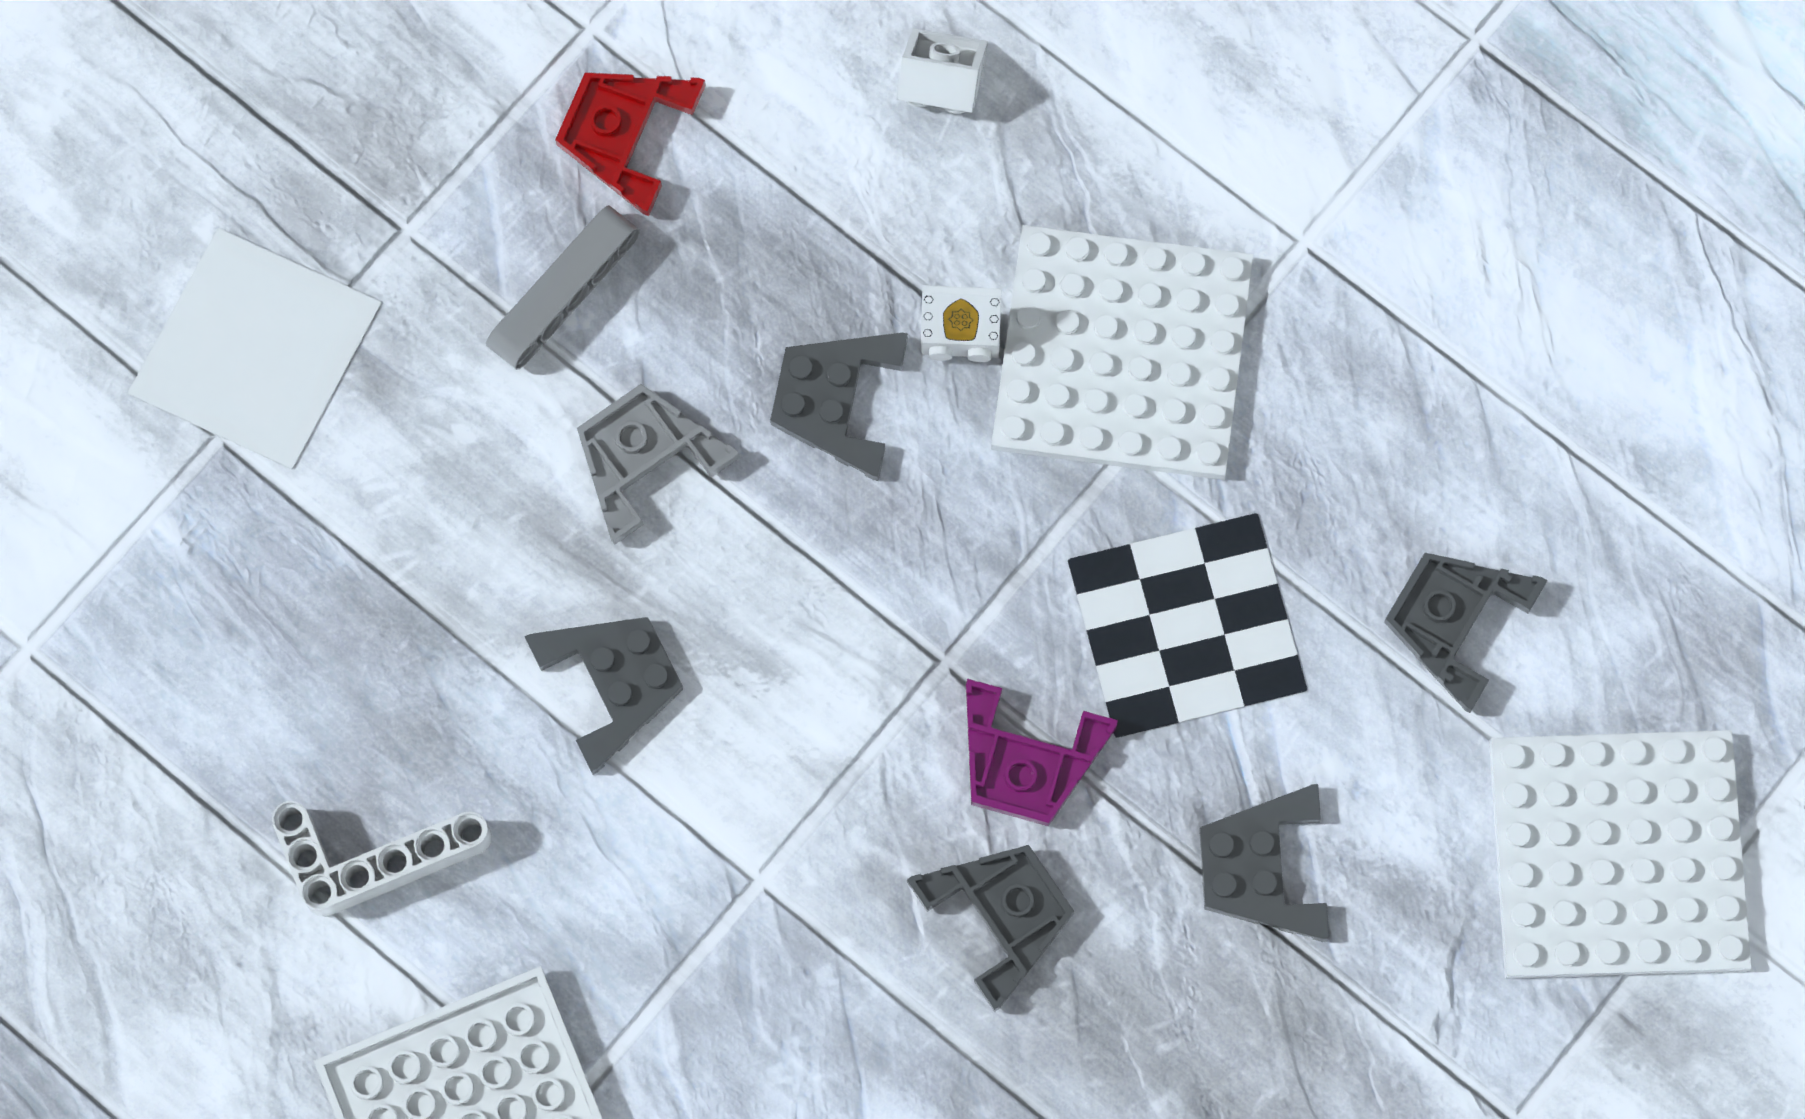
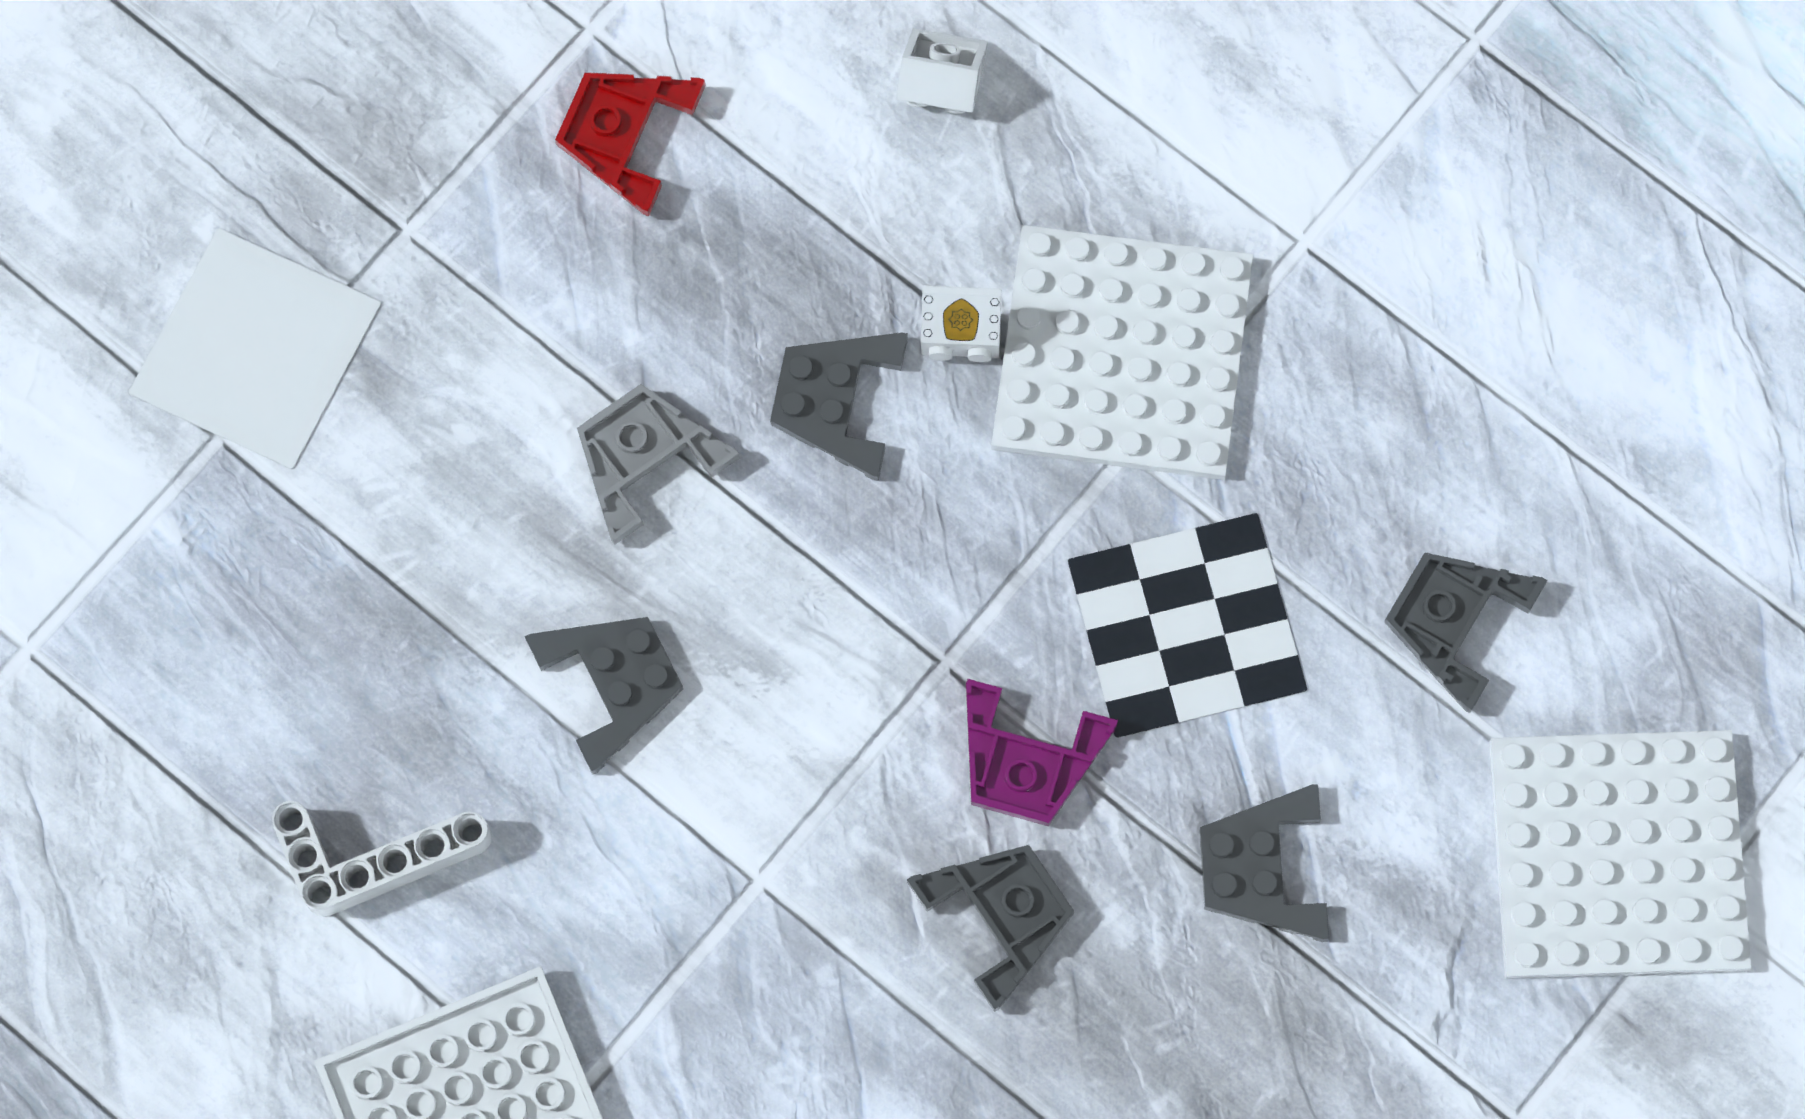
(562, 287): light grey beam -> none

